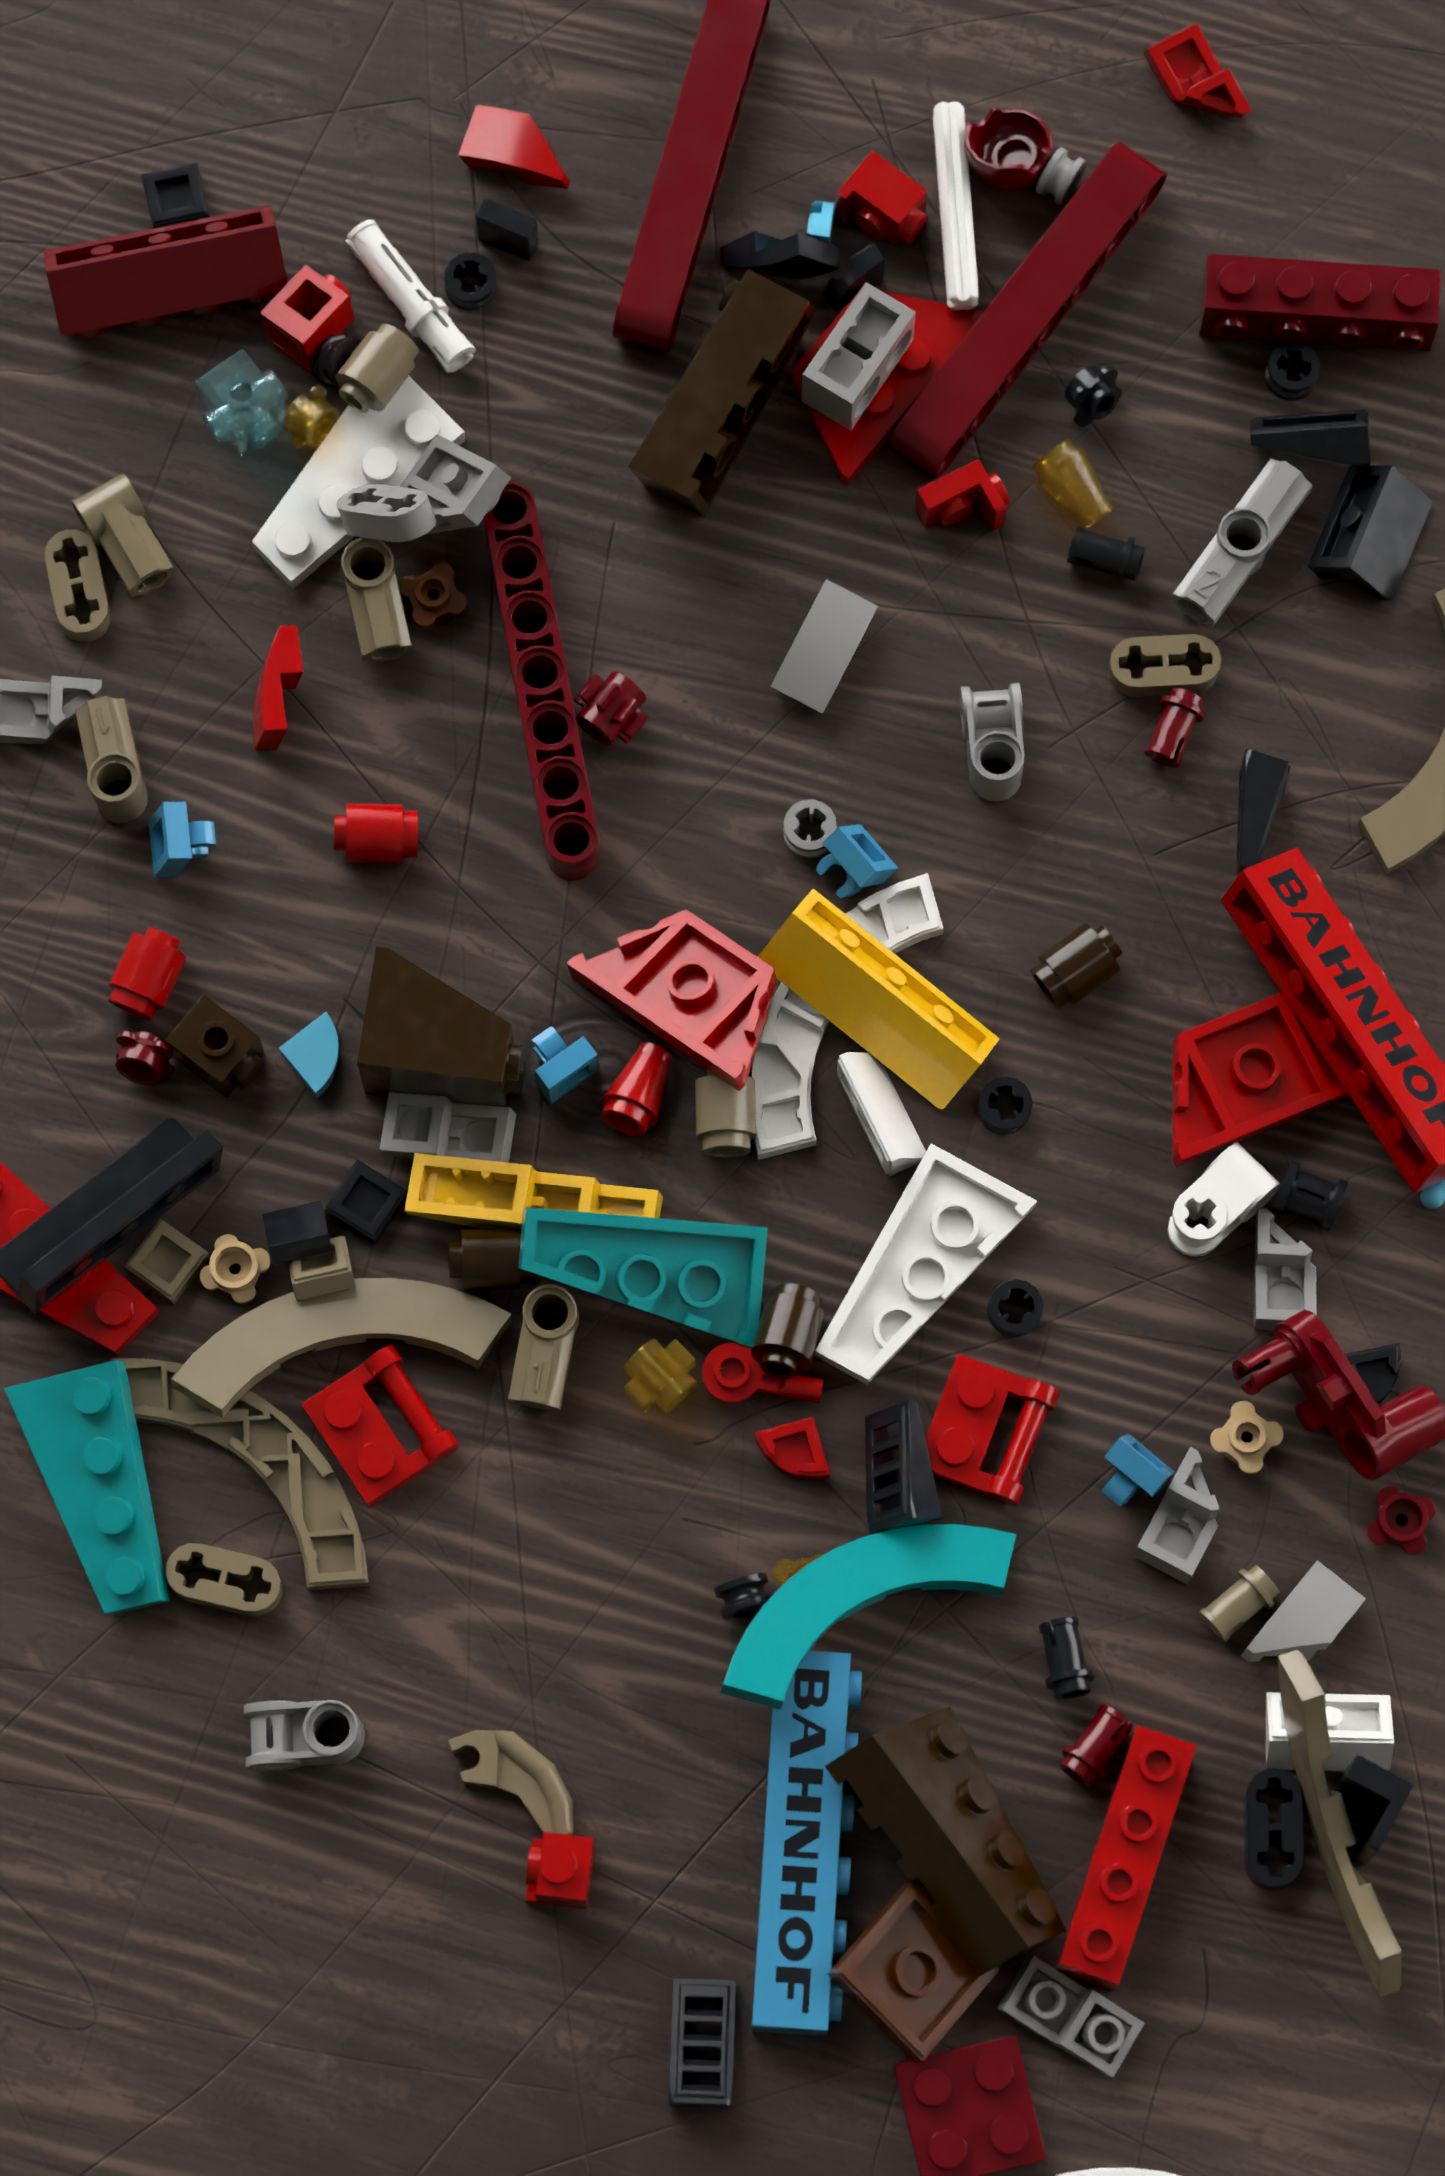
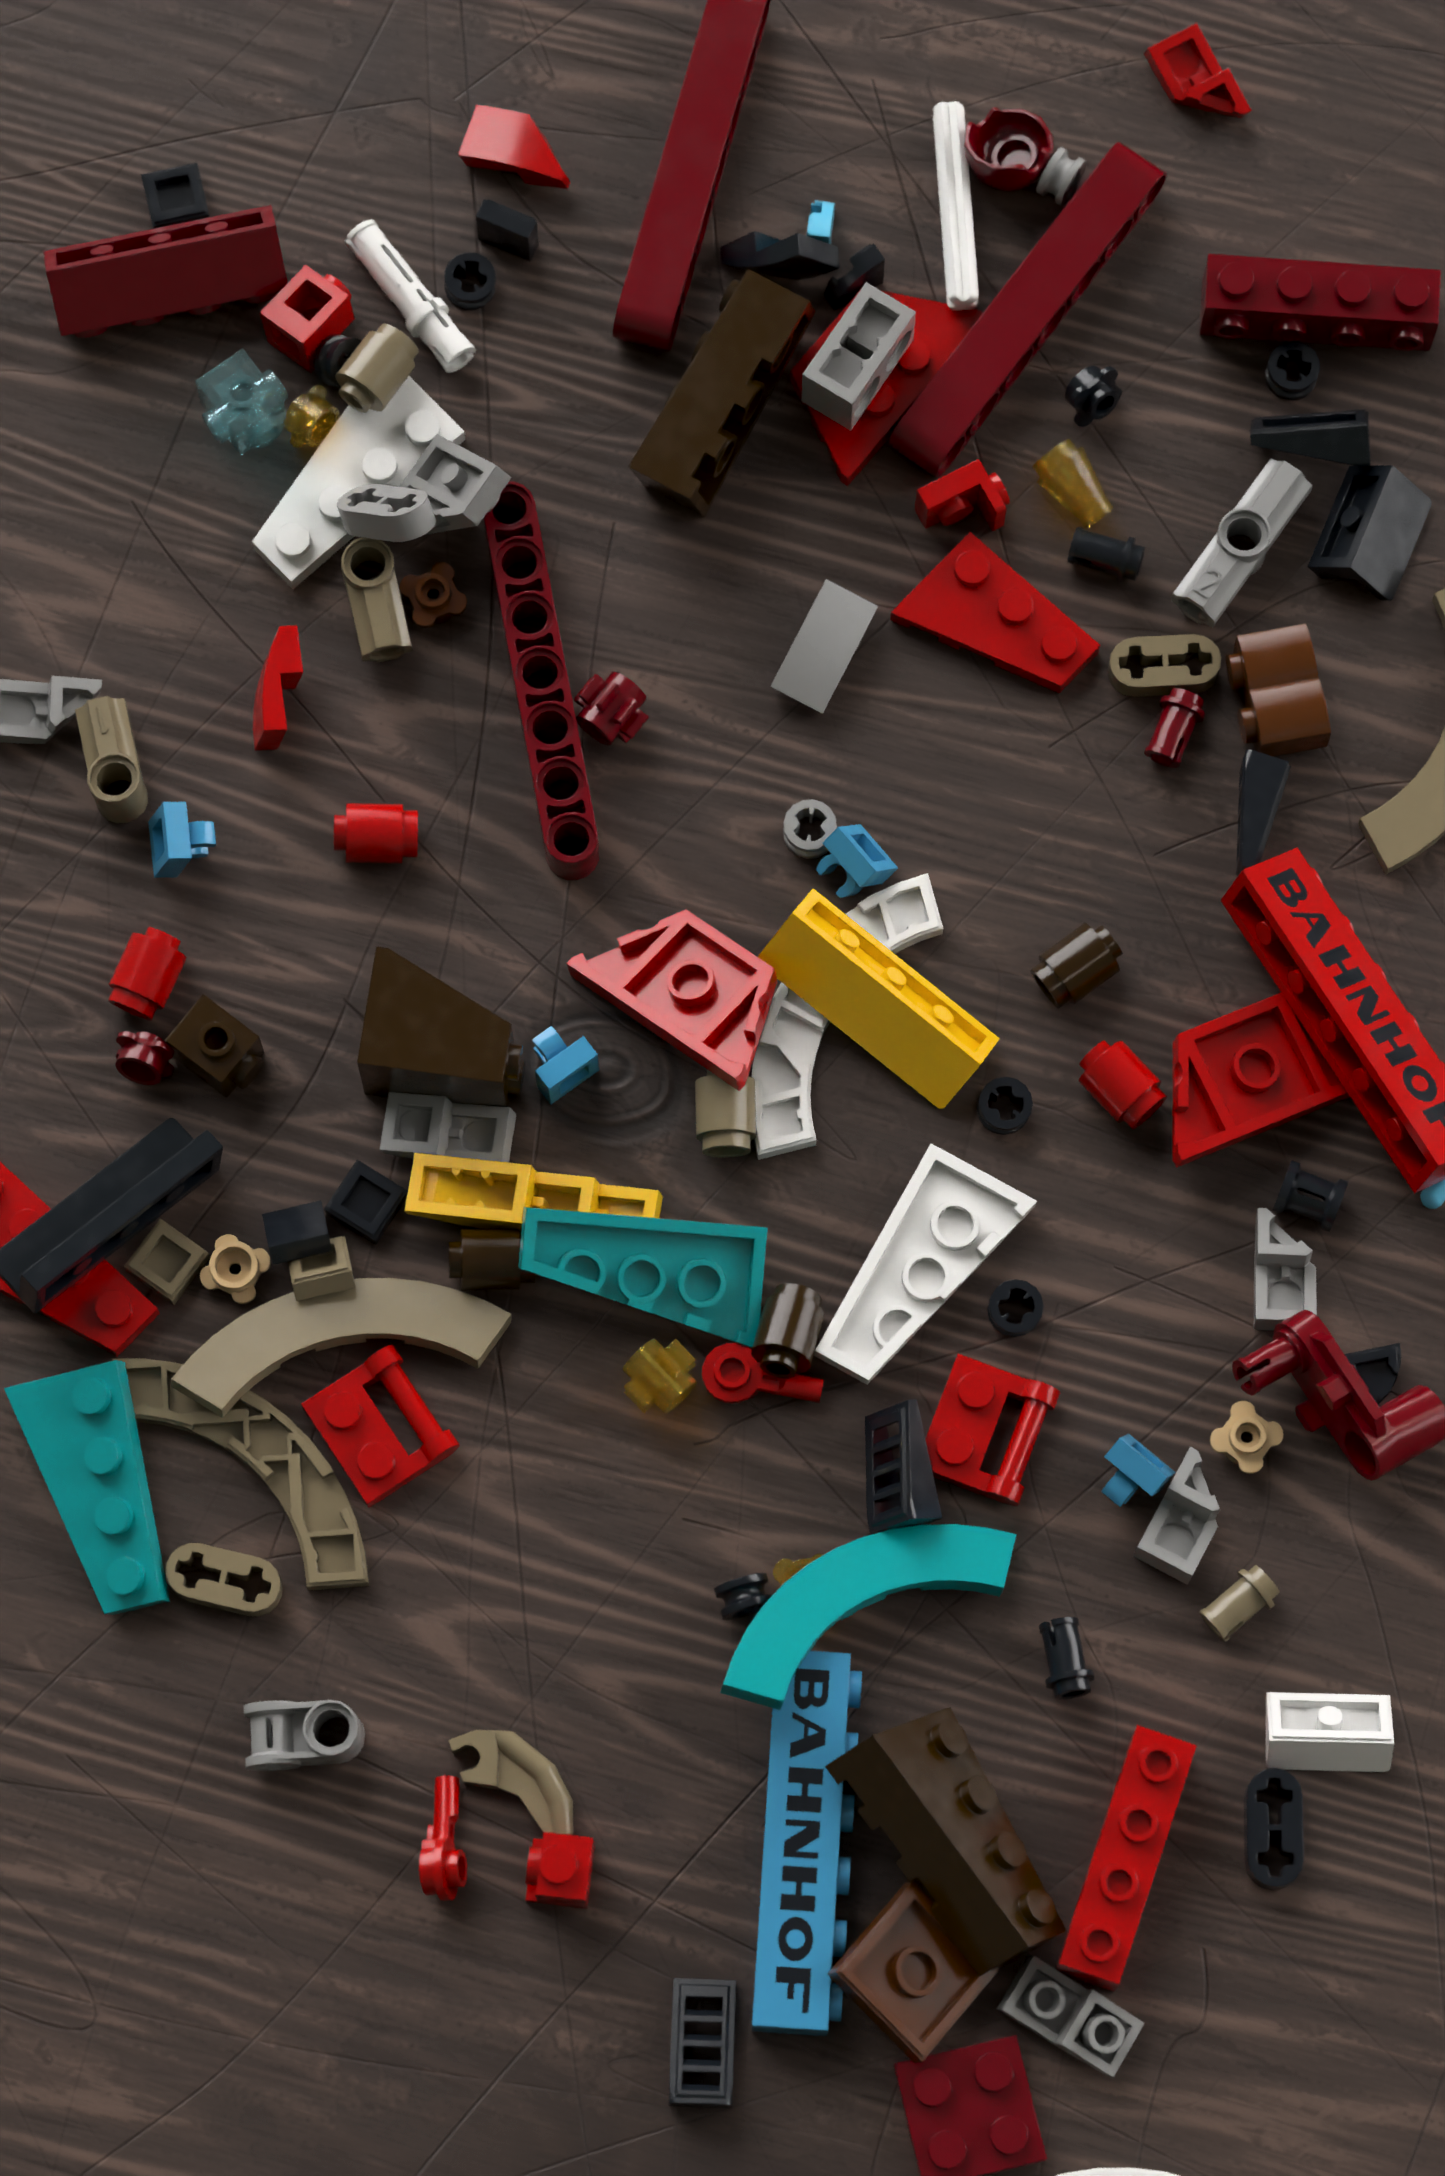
(90, 583): dark tan beam -> none
(119, 525): dark tan piece -> none
(314, 1054): medium azure tile -> none
(440, 1864): none -> red plate
(543, 1354): dark tan piece -> none
(638, 1091): red cone -> none
(795, 1449): red tile -> none
(880, 1111): white slope -> none
(883, 201): red brick -> none
(992, 730): light grey piece -> none
(994, 612): none -> red wing
(1095, 1746): dark red pin -> none
(1121, 1083): none -> red brick
(1224, 1195): white piece -> none
(1280, 691): none -> reddish brown brick
(1307, 1617): light grey slope -> none
(1309, 1746): dark tan tile -> none
(1377, 1794): black panel -> none
(1416, 1510): dark red plate -> none

